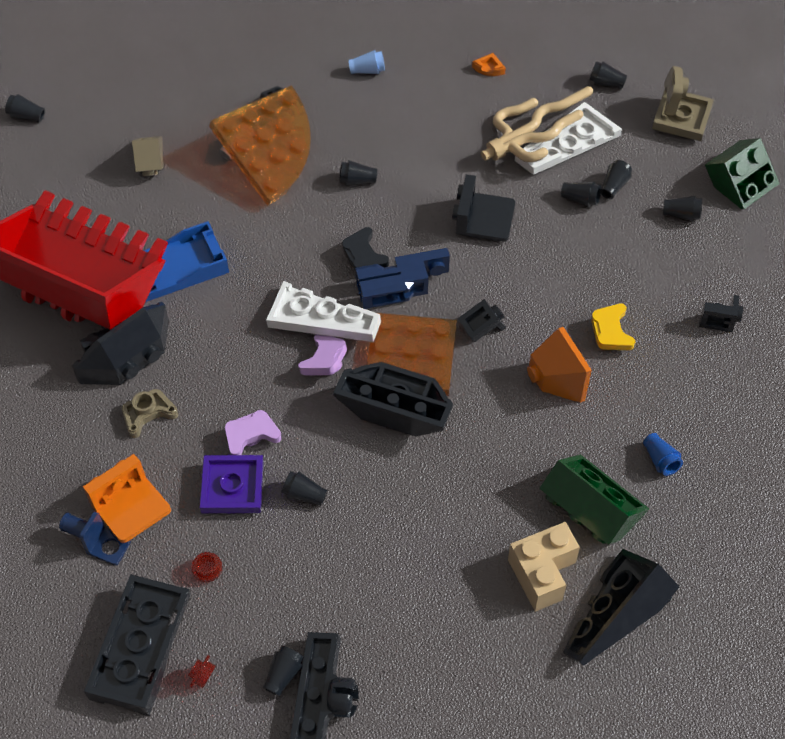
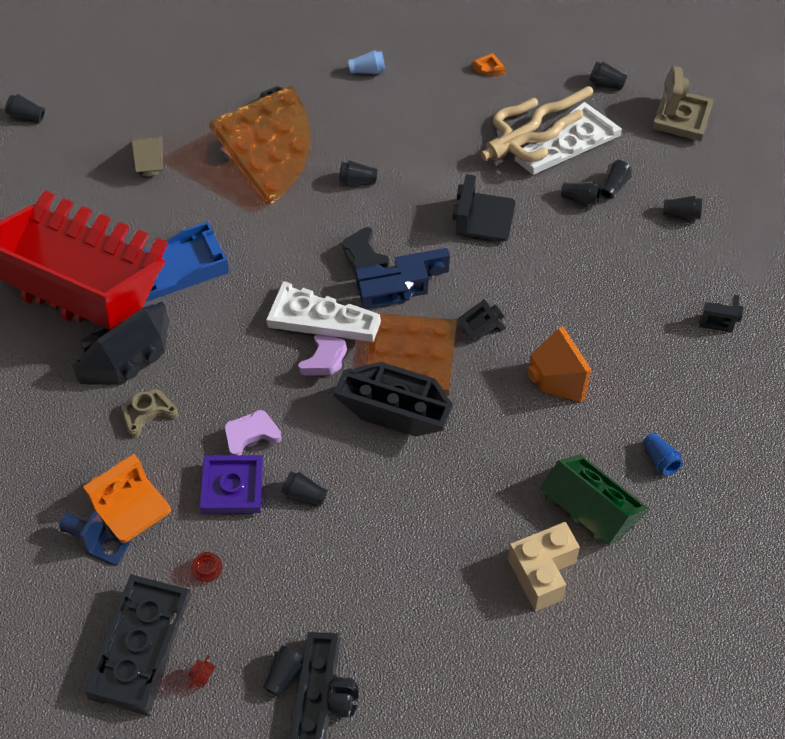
(608, 328): yellow piece -> none
(629, 596): black wedge -> none
(743, 172): dark green slope -> none

